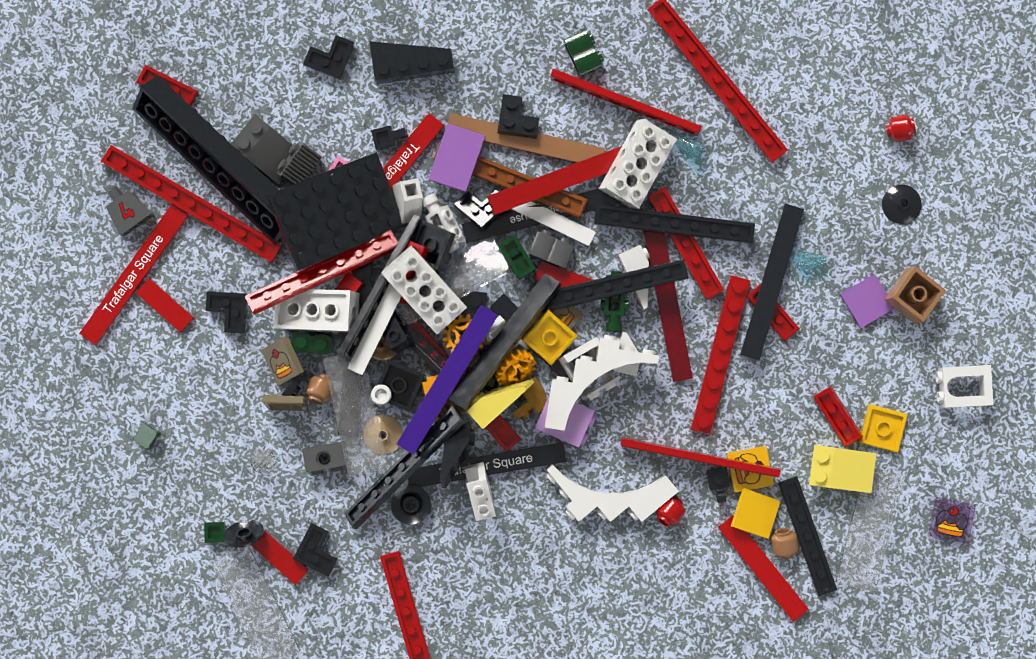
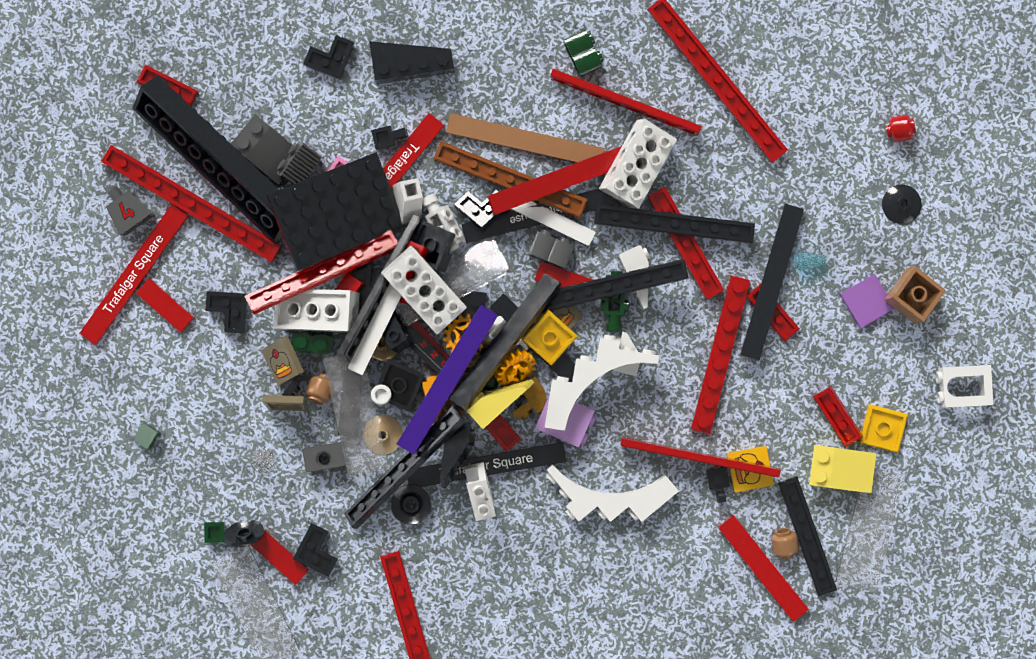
(456, 157): medium lavender tile -> none
(512, 122): black plate -> none
(516, 257): dark green brick -> none
(591, 348): white panel -> none
(669, 311): dark red tile -> none
(670, 512): red head -> none
(690, 147): clear light blue cone -> none
(755, 513): yellow tile -> none
(951, 520): clear purple tile -> none

